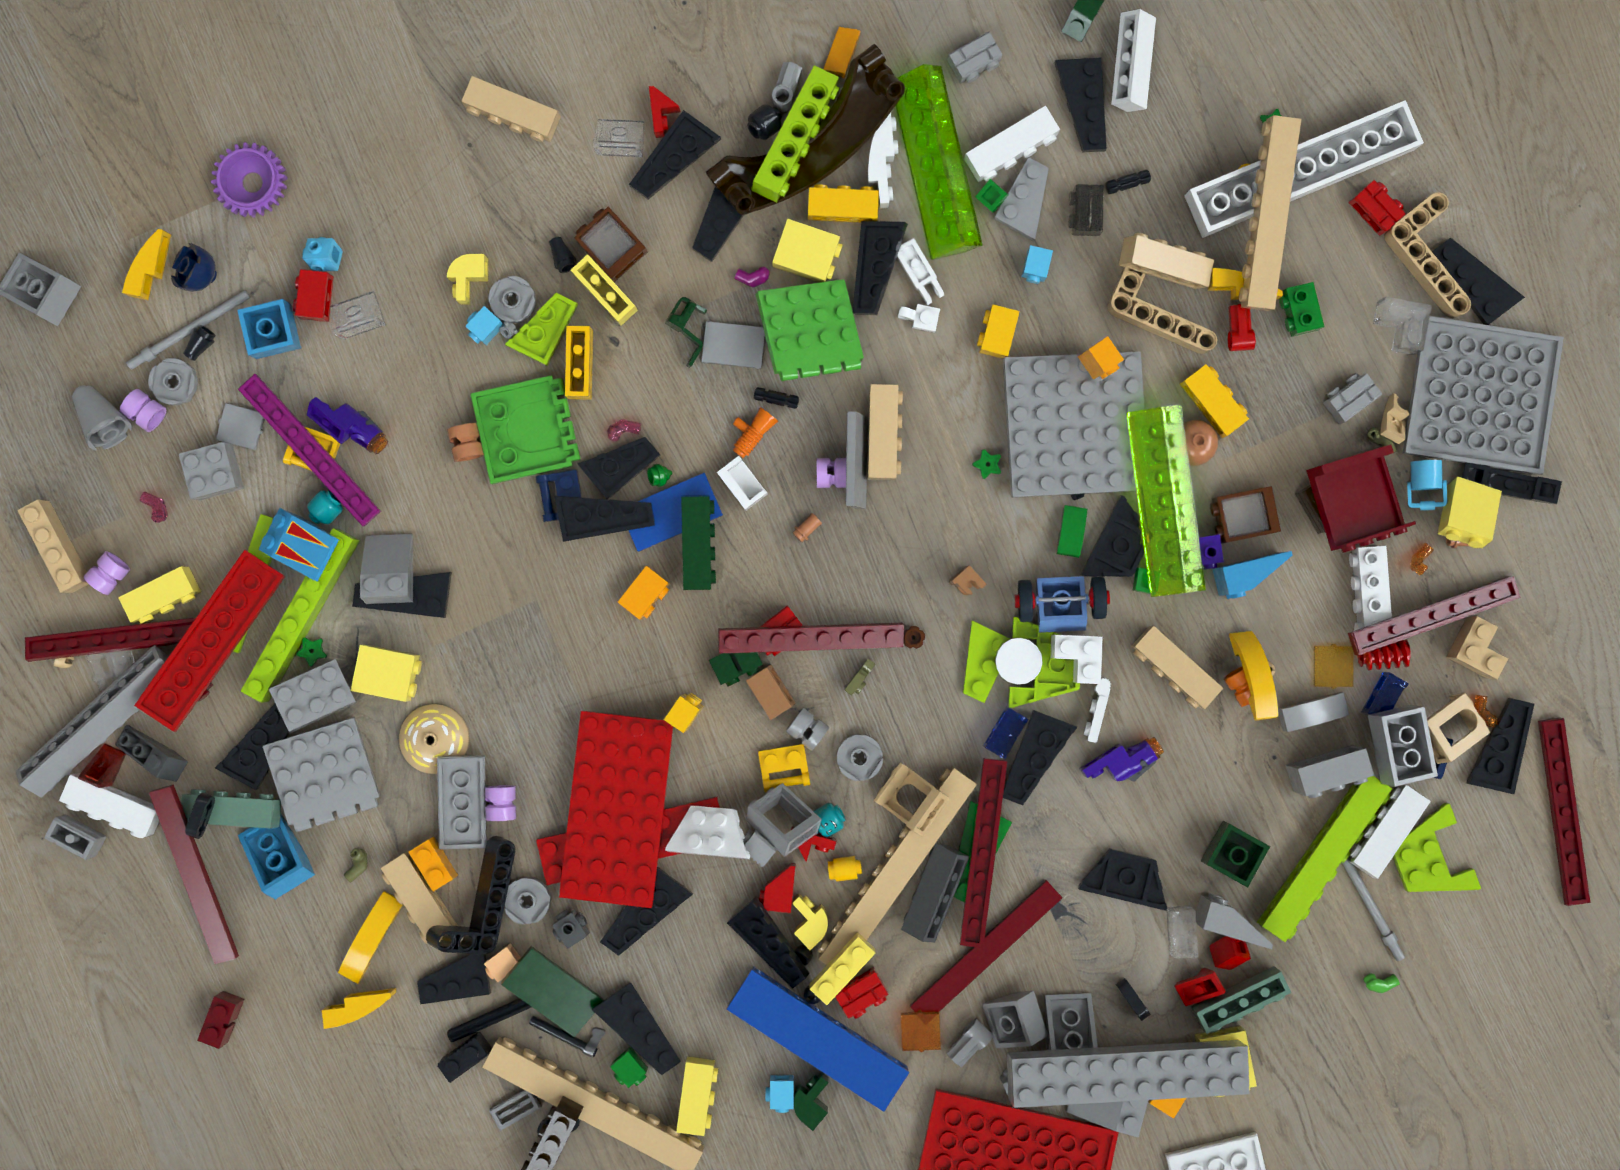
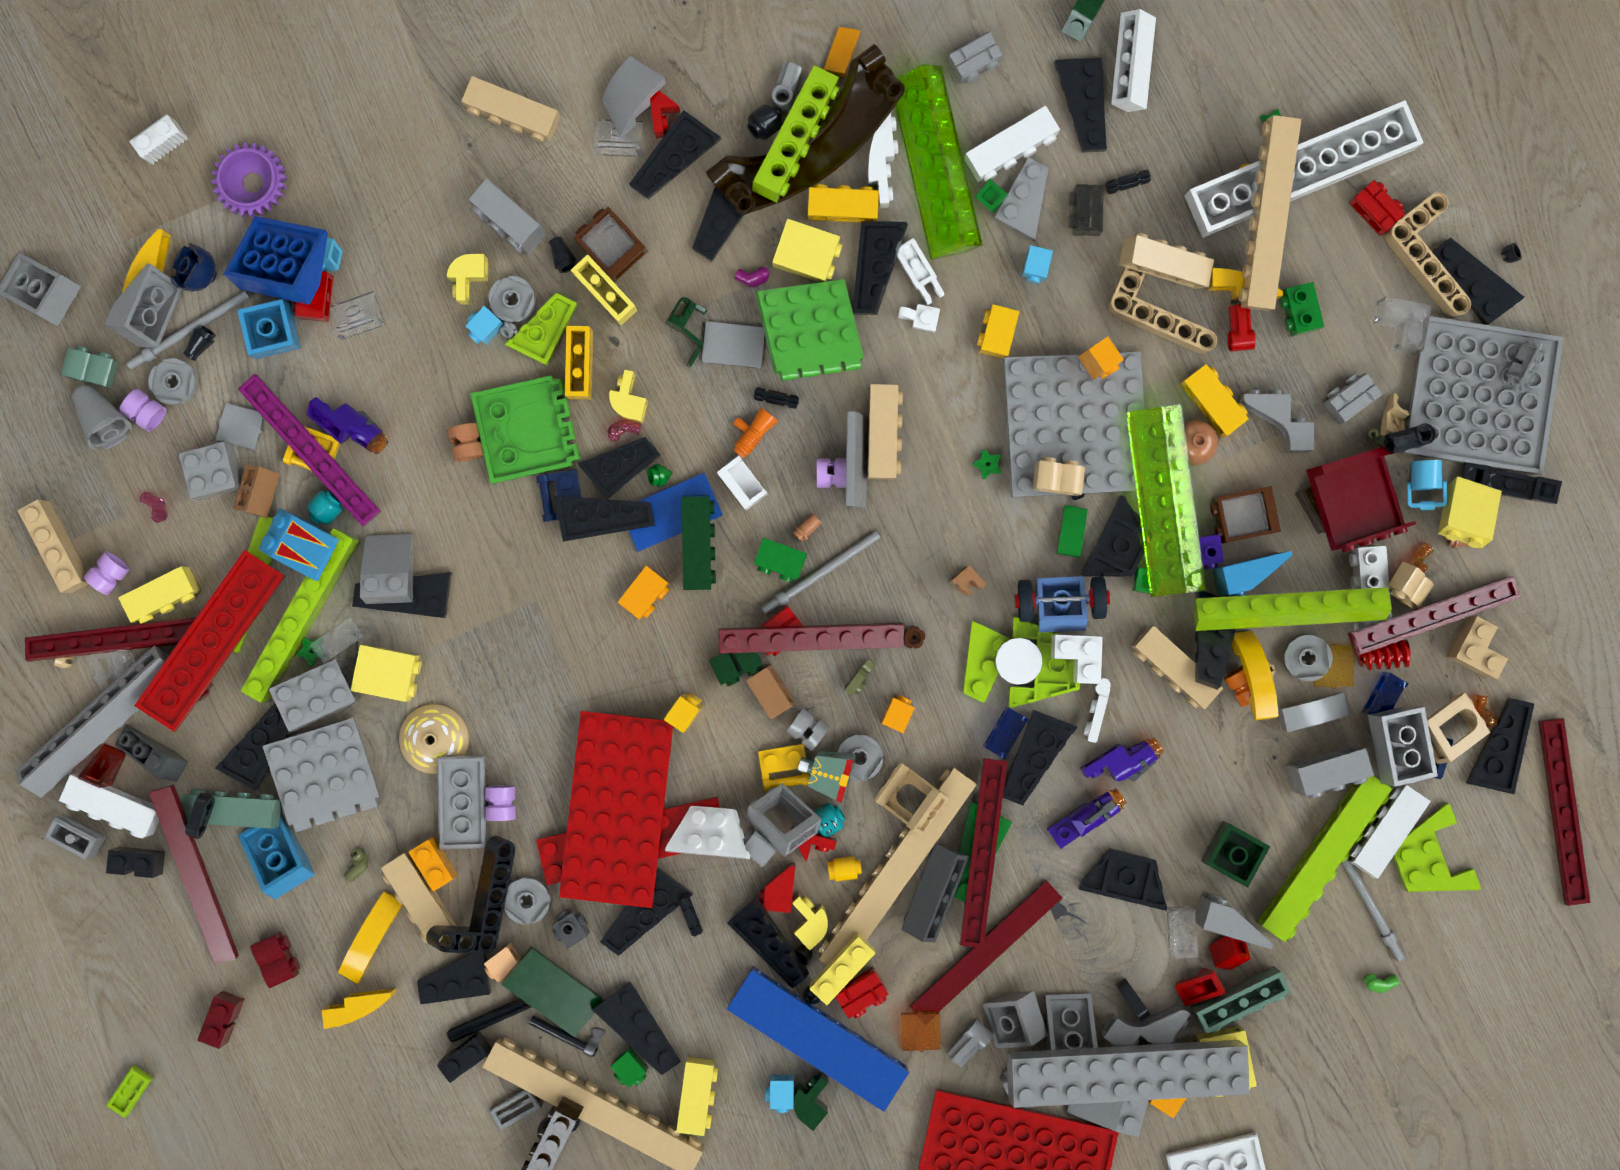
(88, 367): none -> sand green brick
(129, 1091): none -> lime plate
(140, 861): none -> black brick
(144, 308): none -> light grey slope
(158, 139): none -> white brick
(256, 491): none -> medium nougat hinge
(275, 959): none -> dark red brick
(279, 260): none -> blue slope
(343, 637): none -> clear piece
(506, 217): none -> light grey brick
(626, 405): none -> light yellow brick
(630, 93): none -> light grey slope
(690, 915): none -> black axle
(780, 559): none -> green brick
(782, 598): none -> light grey bar
(829, 773): none -> sand green torso
(897, 713): none -> light orange brick
(1058, 477): none -> tan brick
(1087, 817): none -> dark purple plate
(1156, 1029): none -> light grey arch
(1212, 652): none -> black wing
(1276, 409): none -> light grey arch
(1291, 609): none -> lime brick
(1316, 647): none -> light grey plate
(1409, 438): none -> black piece
(1410, 586): none -> tan brick
(1512, 253): none -> black hinge
(1529, 355): none -> light grey hinge

